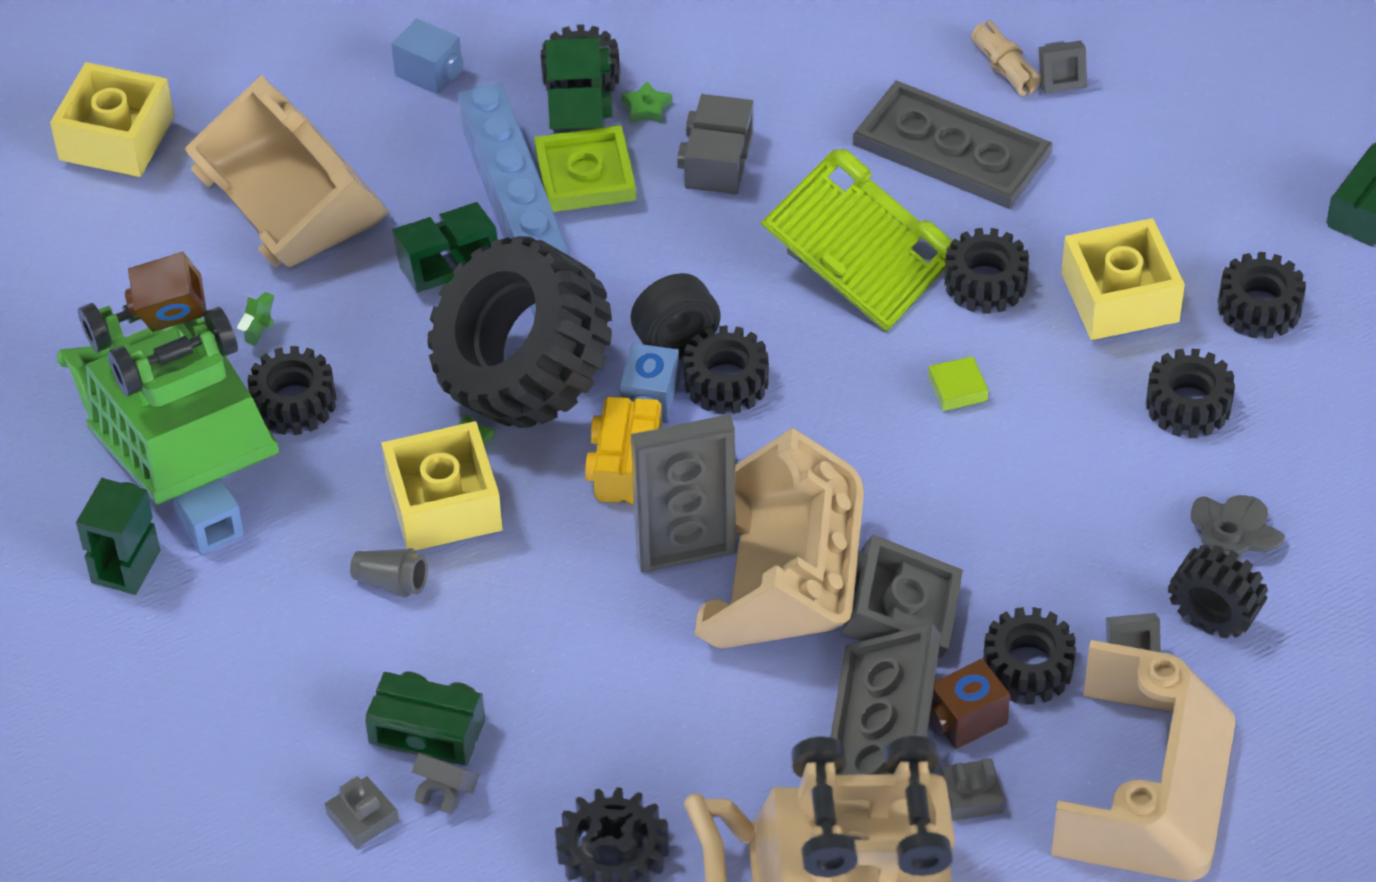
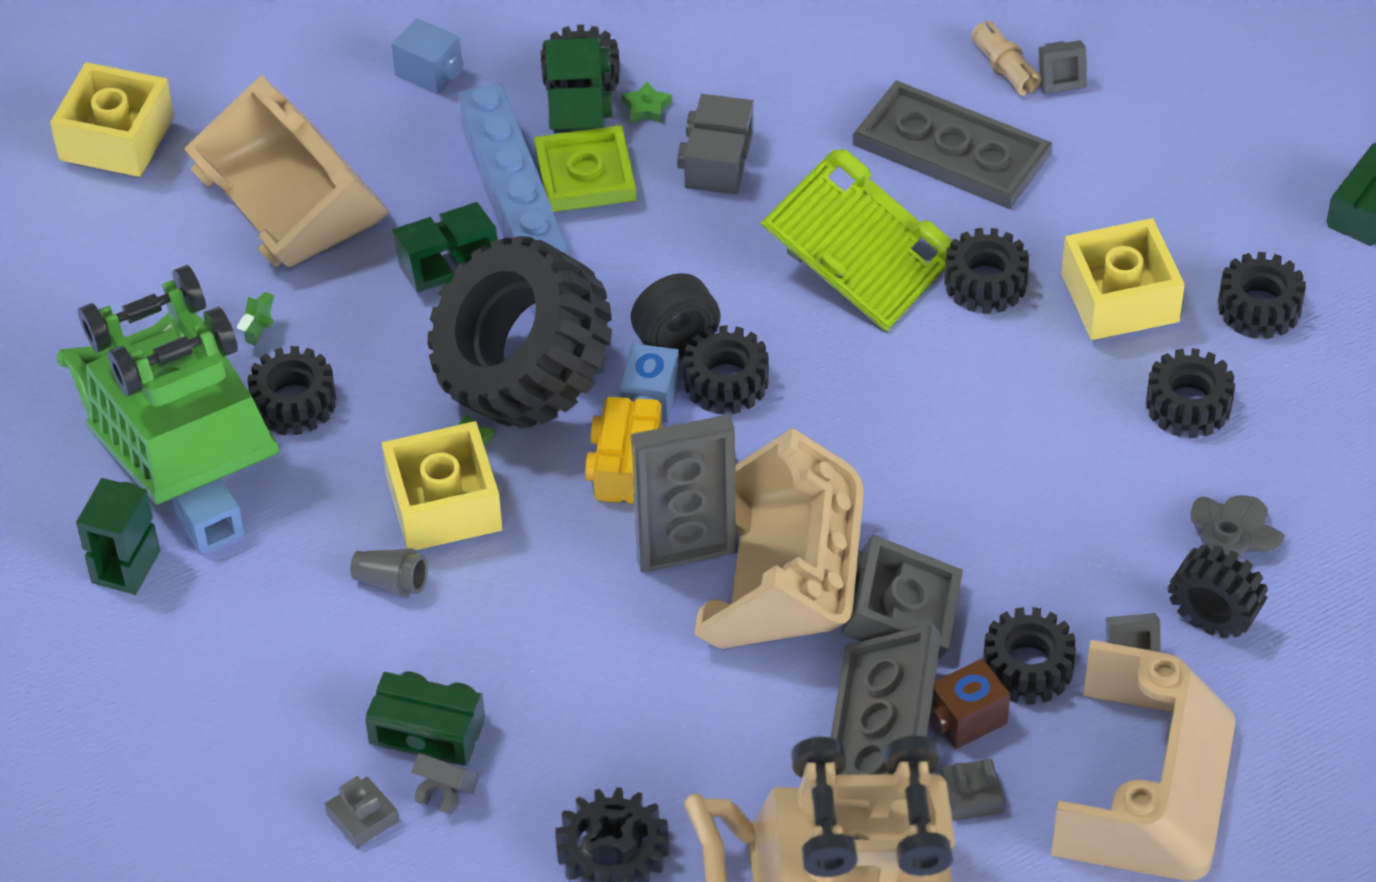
(166, 292): reddish brown brick -> none
(958, 383): lime tile -> none

